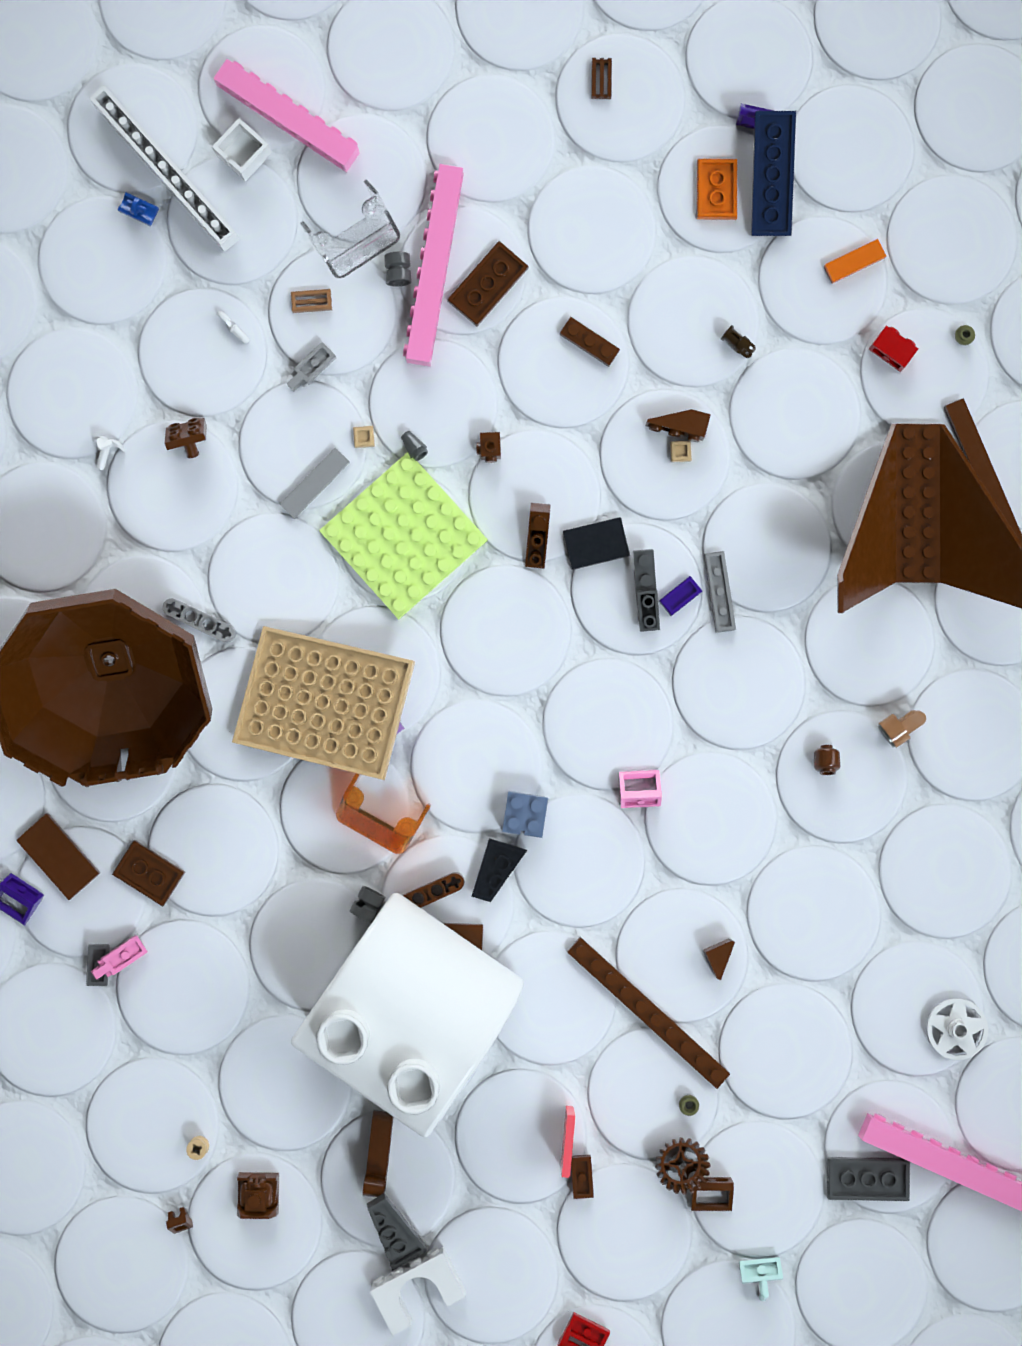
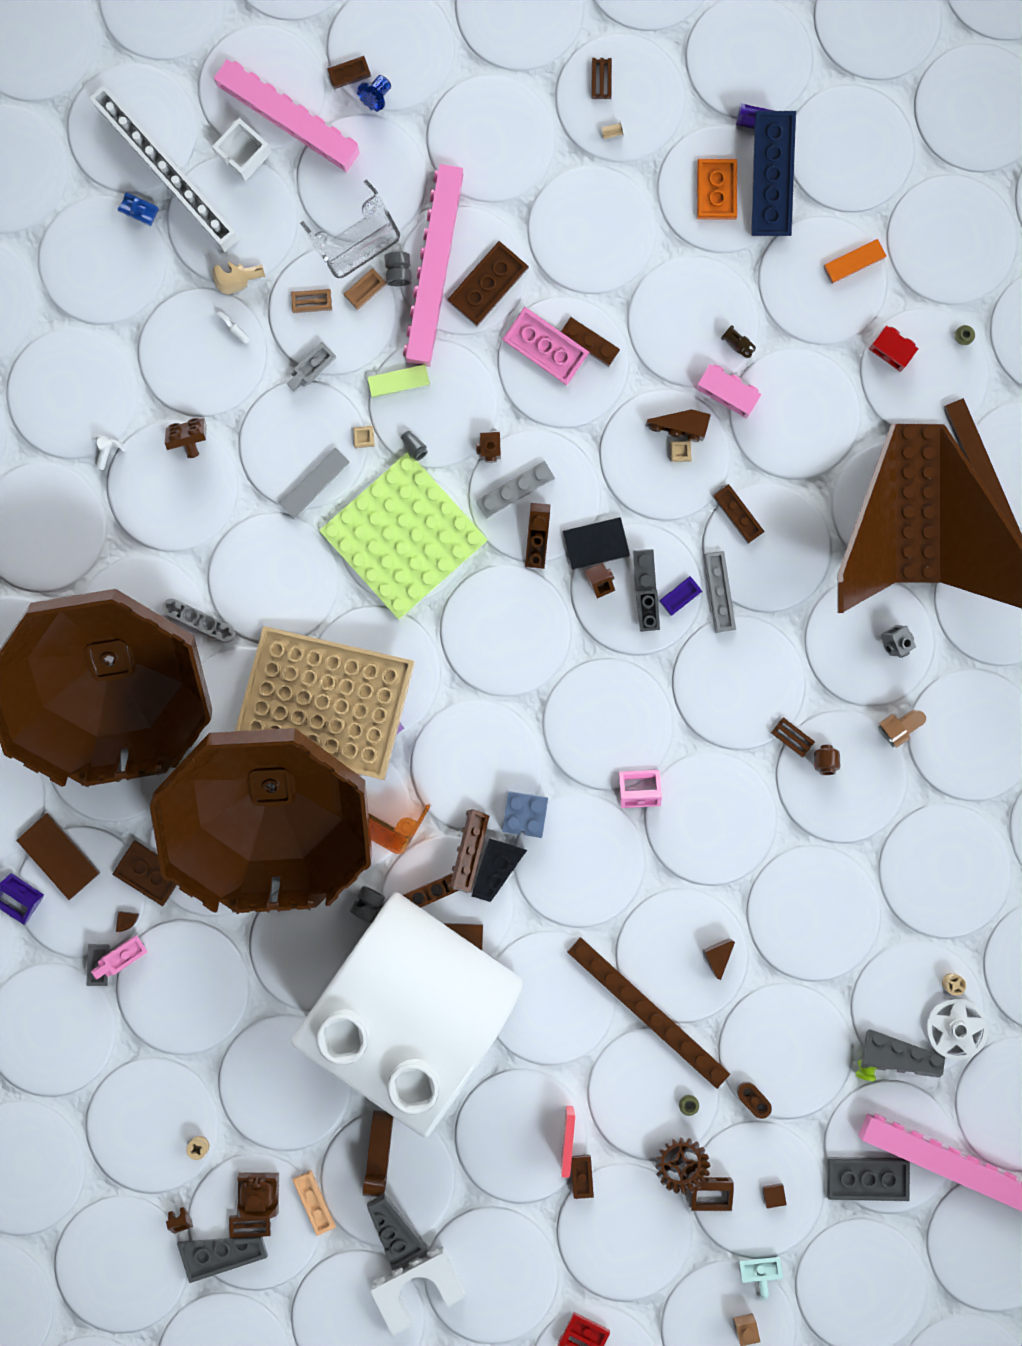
(126, 920): none -> reddish brown tile
(217, 1256): none -> dark grey wing
(230, 833): none -> reddish brown windscreen
(234, 1218): none -> reddish brown tile
(238, 278): none -> tan piece
(314, 1203): none -> light nougat tile
(349, 72): none -> reddish brown plate
(365, 289): none -> medium nougat tile
(373, 94): none -> clear blue gear
(398, 381): none -> yellowish green tile
(469, 851): none -> reddish brown hinge
(515, 489): none -> light grey plate
(545, 346): none -> bright pink tile
(600, 580): none -> reddish brown brick
(612, 130): none -> tan piece
(728, 390): none -> bright pink brick
(738, 514): none -> reddish brown tile
(746, 1329): none -> medium nougat brick
(753, 1099): none -> reddish brown plate
(774, 1195): none -> reddish brown tile
(779, 727): none -> reddish brown tile
(866, 1073): none -> lime wheel
(893, 1054): none -> dark grey wing
(898, 641): none -> dark grey brick
(958, 986): none -> tan wheel

